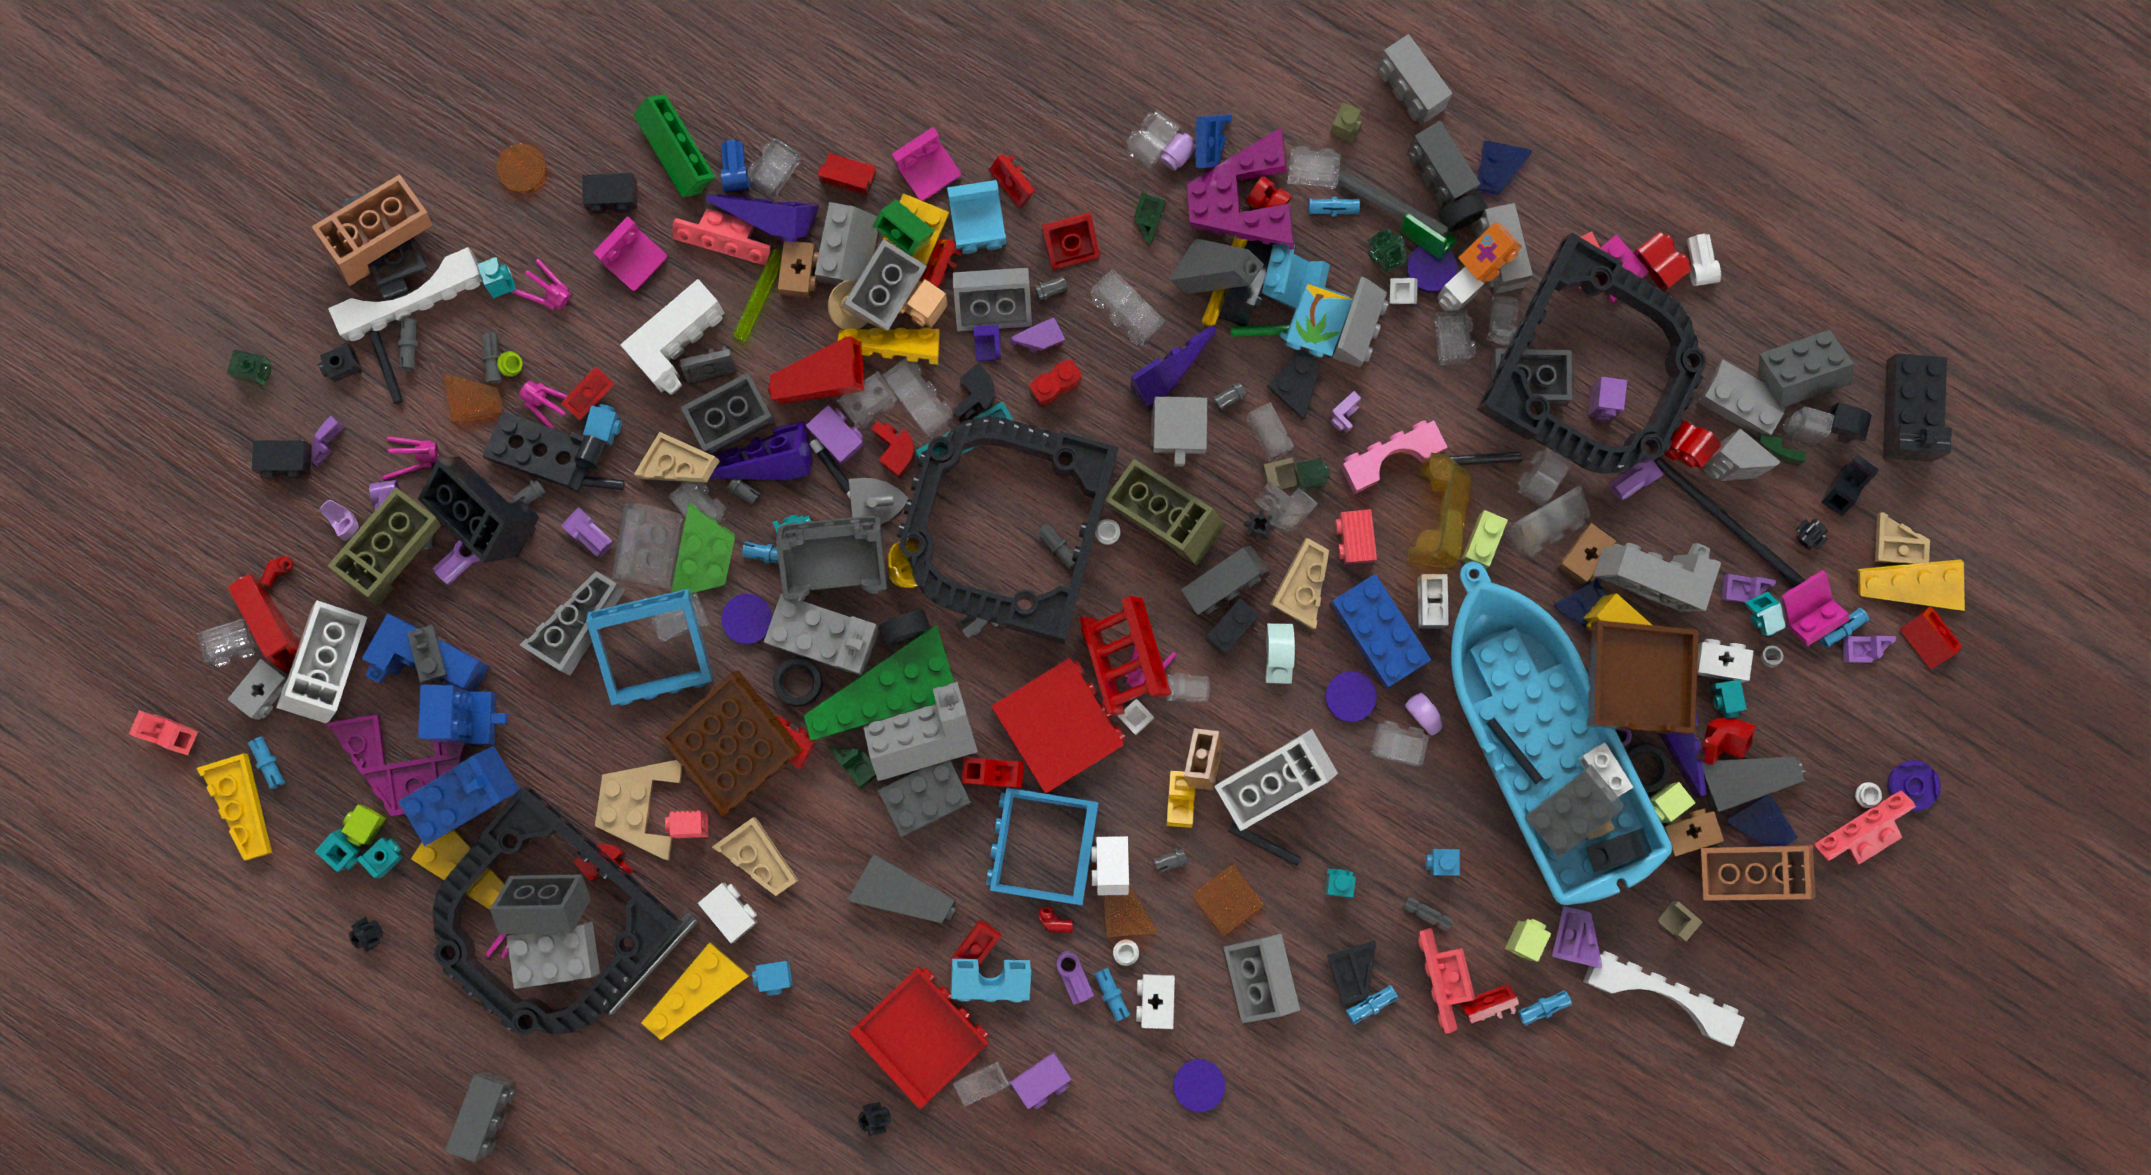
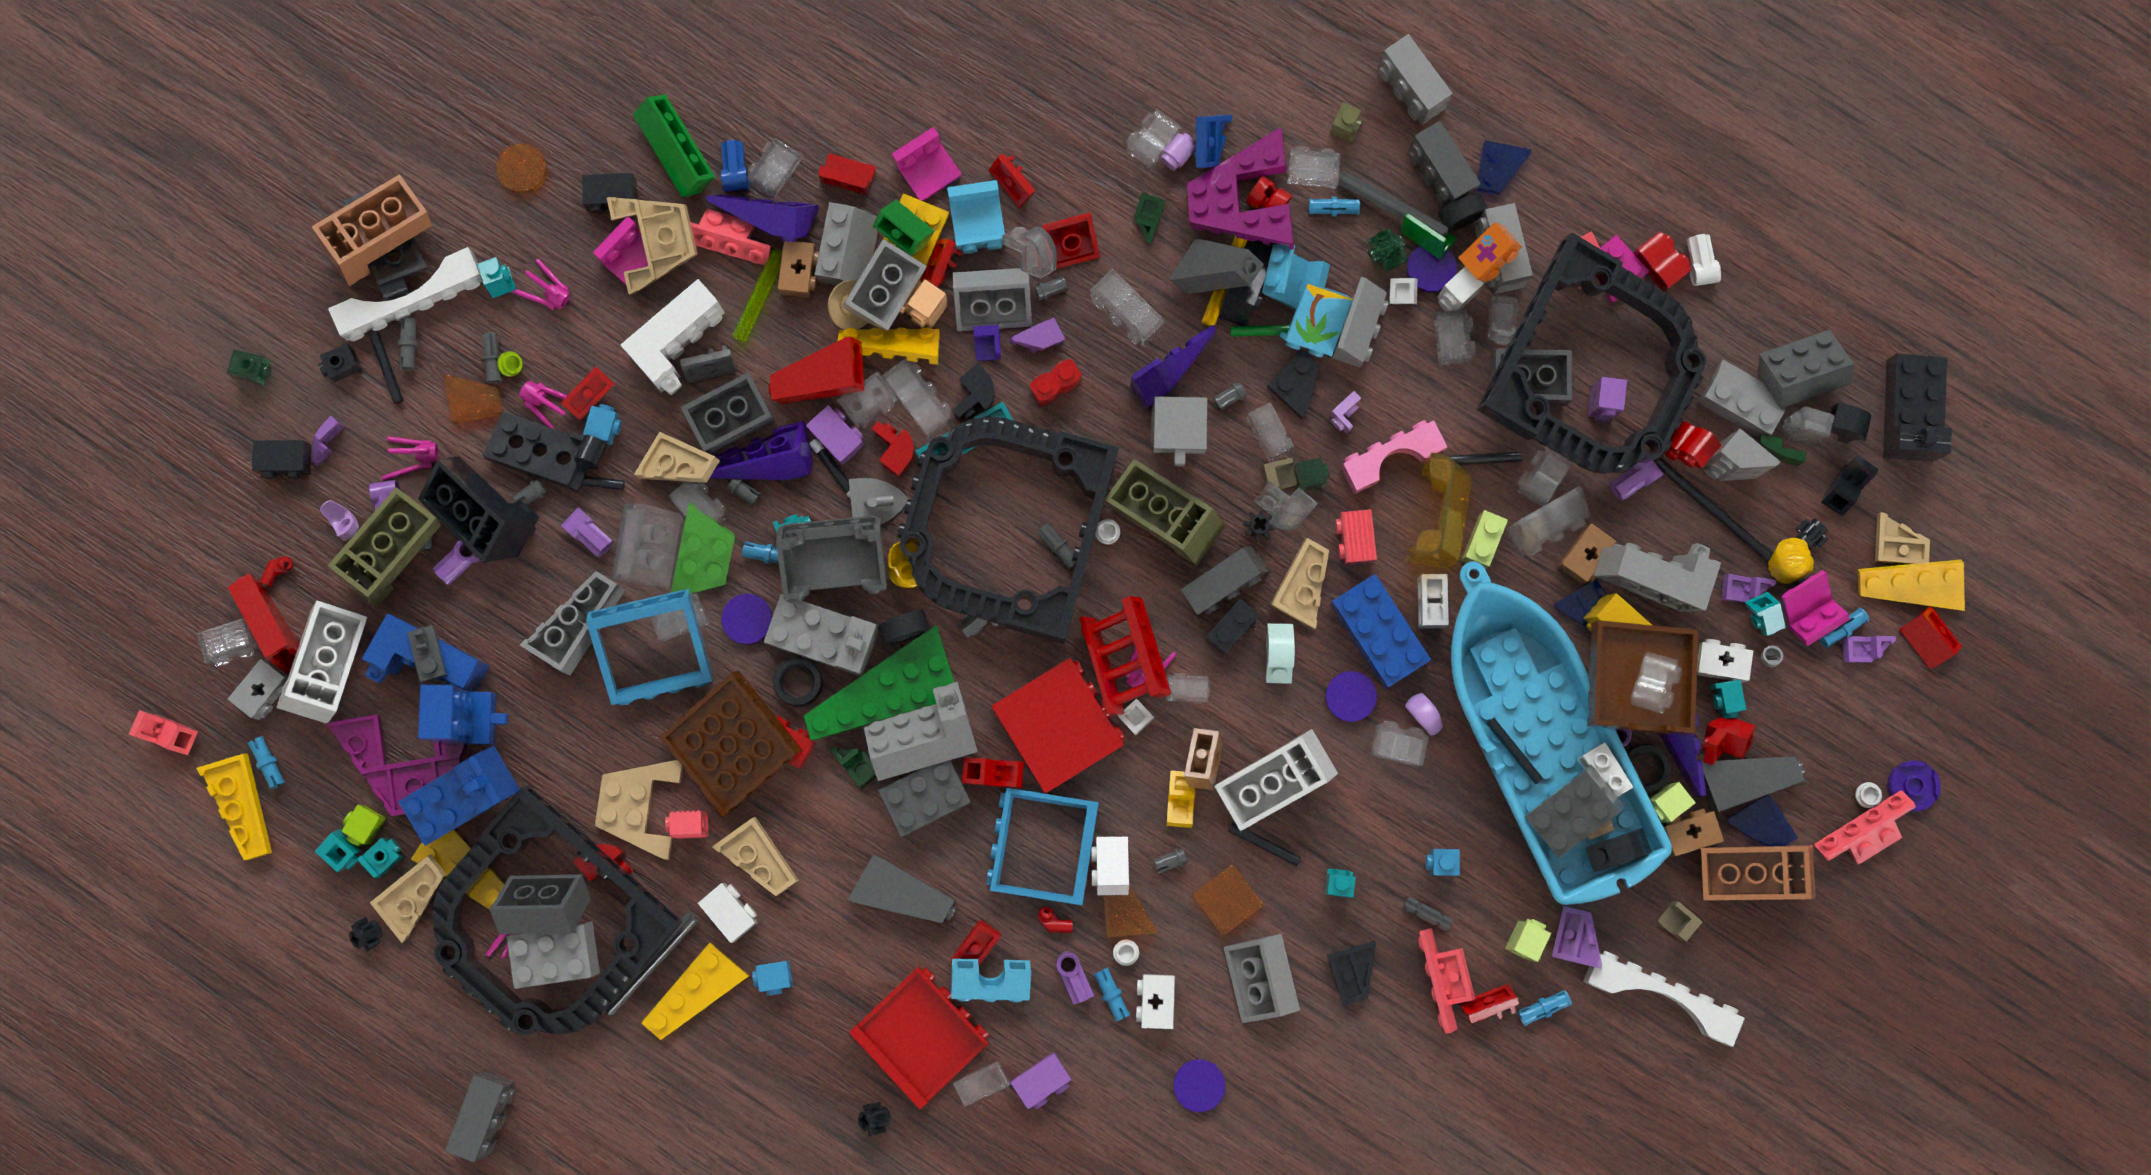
(409, 896): none -> tan wing
(665, 237): none -> tan wing
(1036, 250): none -> clear brick
(1371, 1005): dark azure pin -> none
(1655, 682): none -> clear brick
(1791, 561): none -> yellow hair

